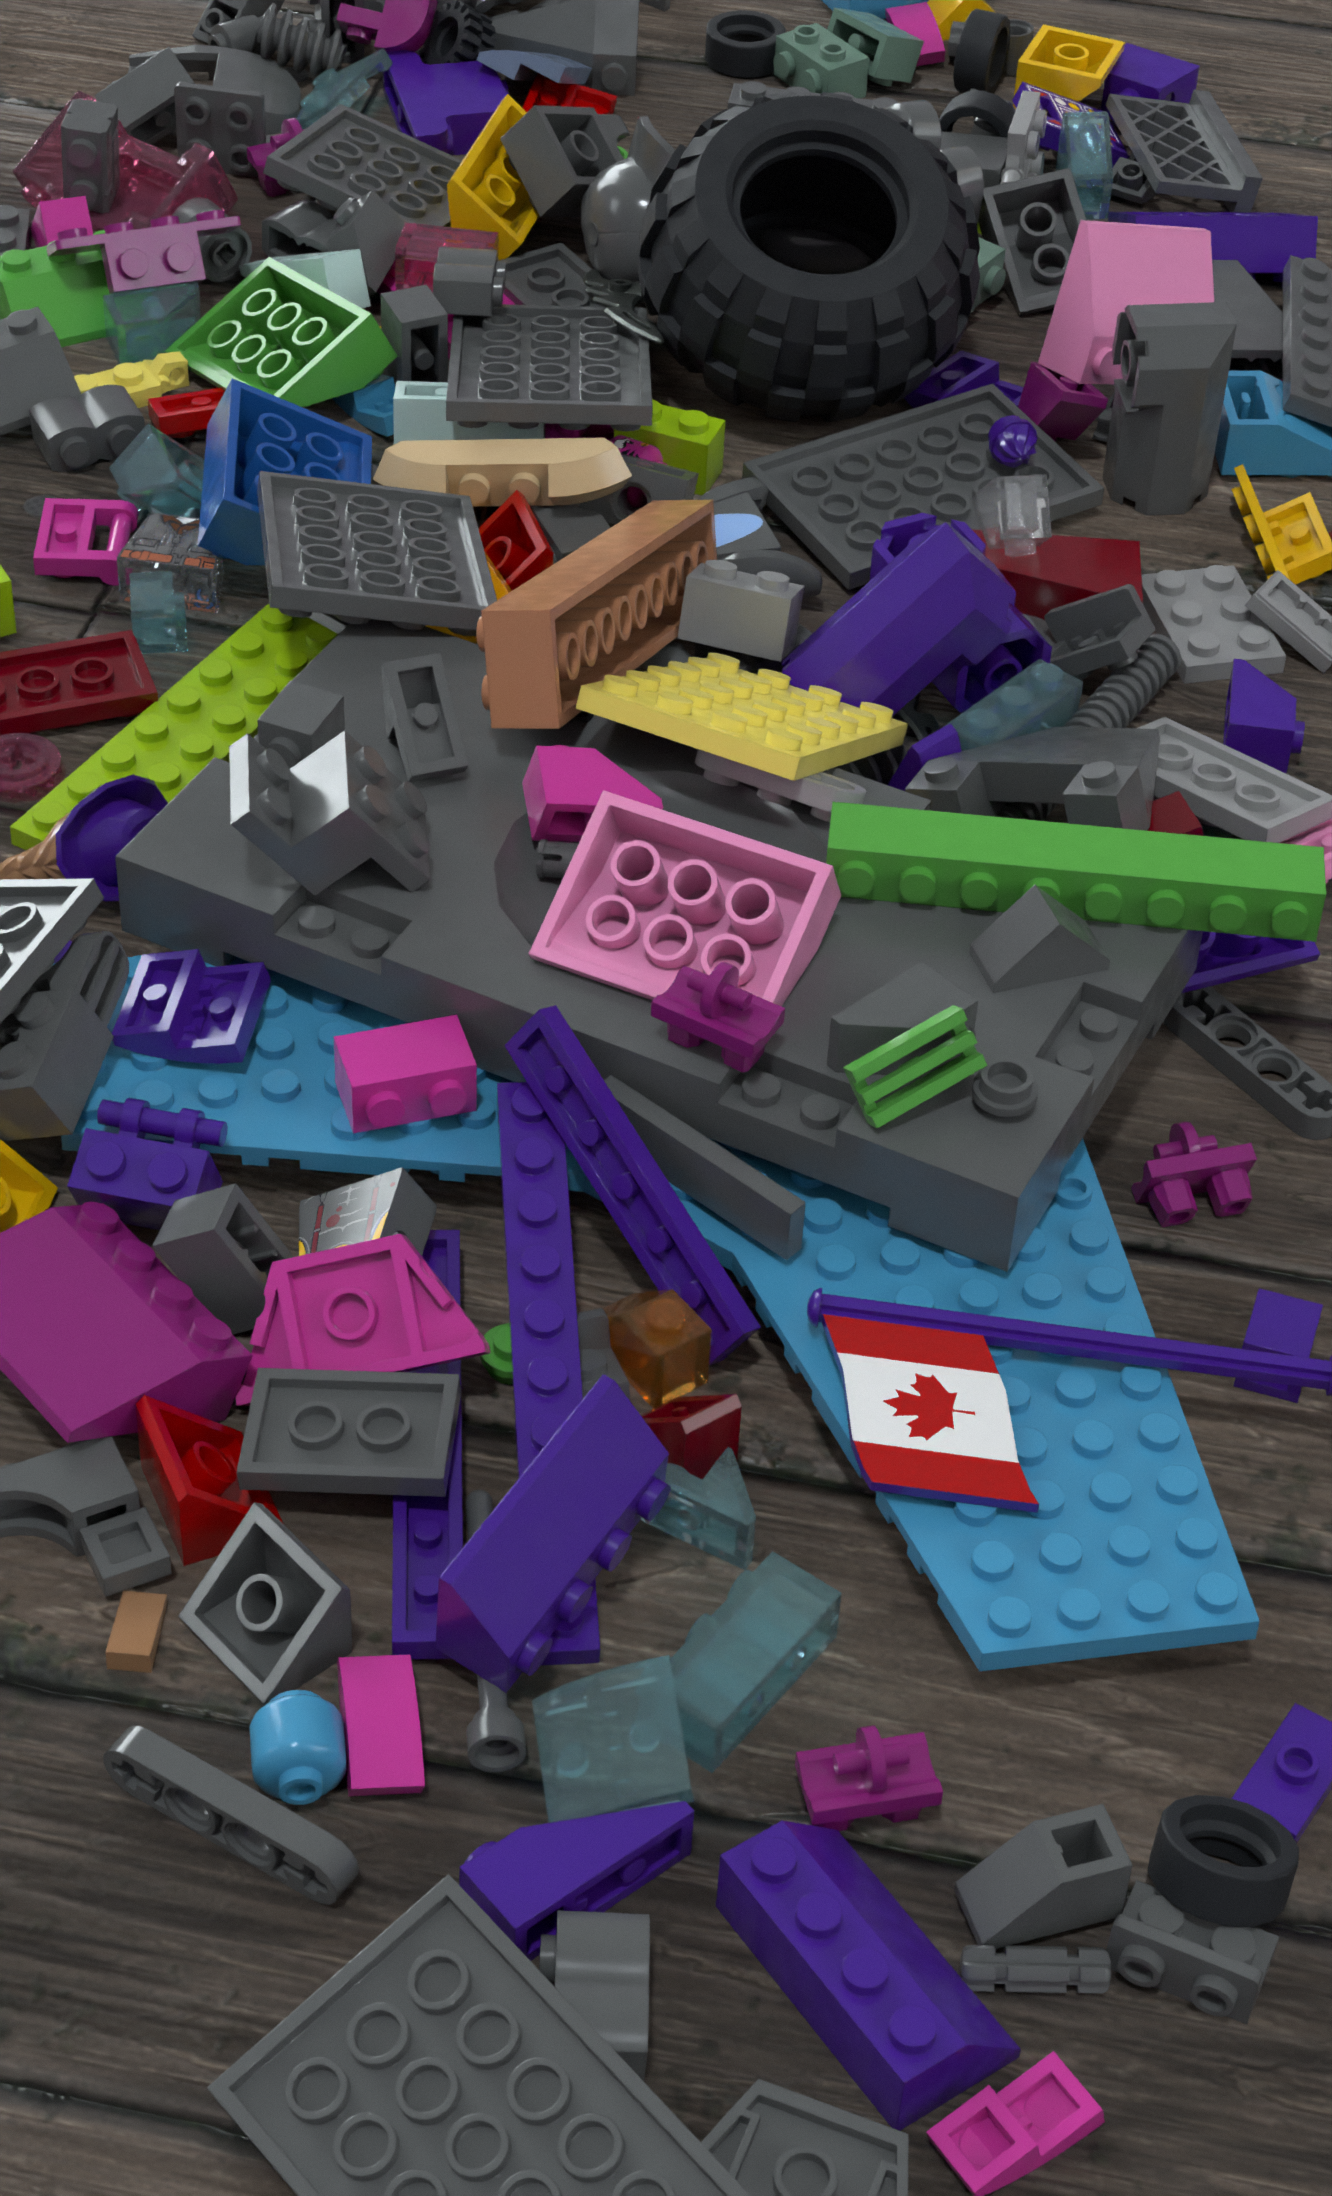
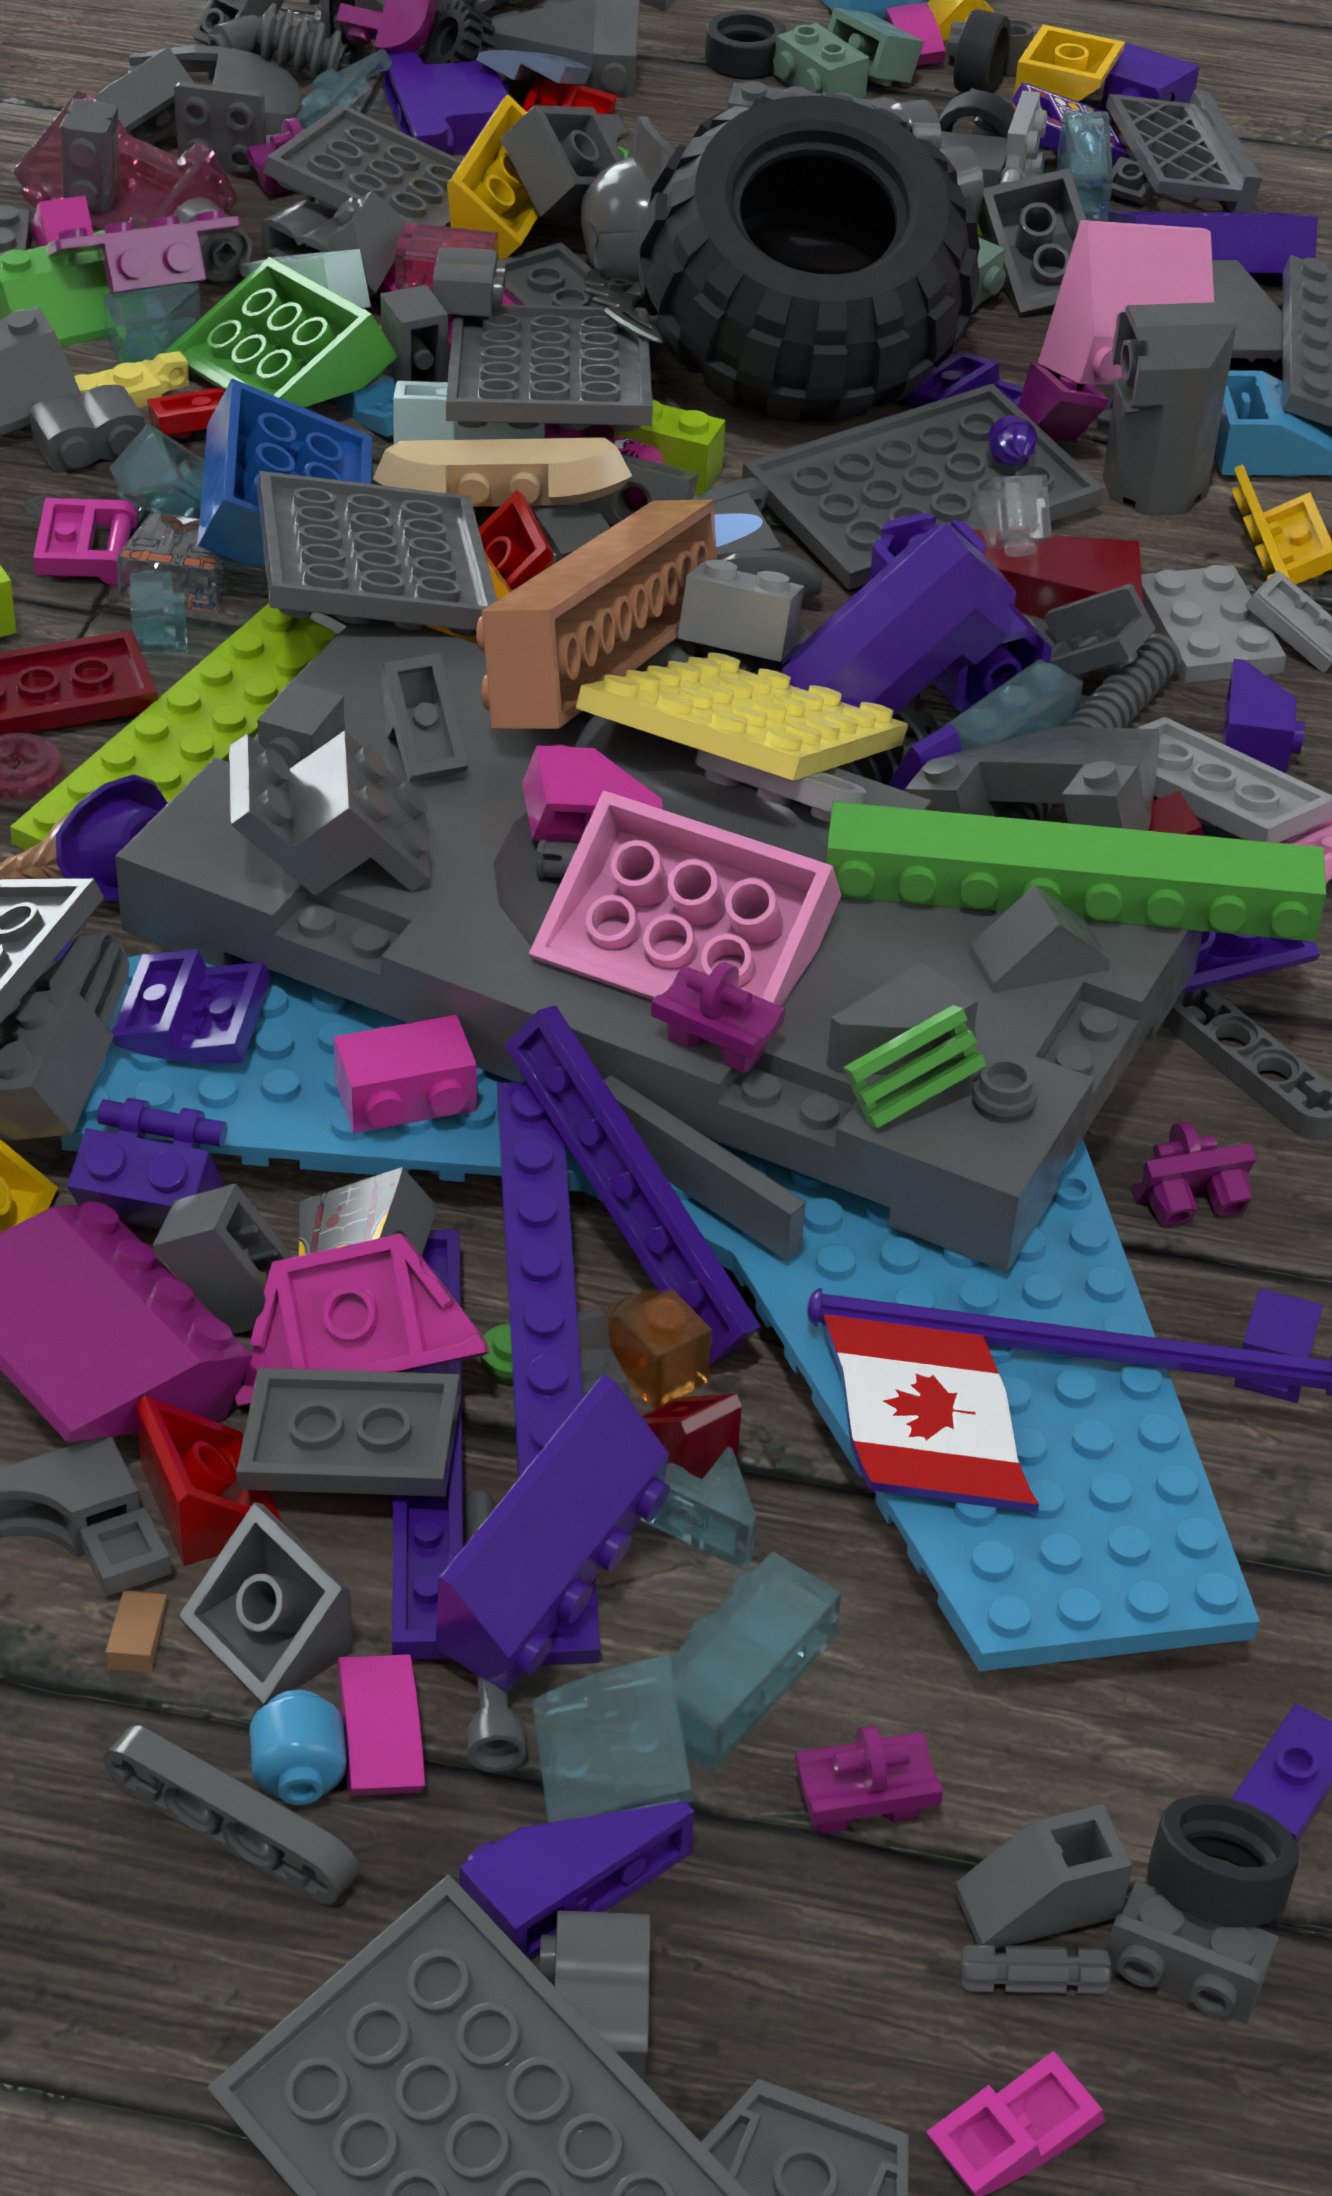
(859, 1970): dark purple slope -> none

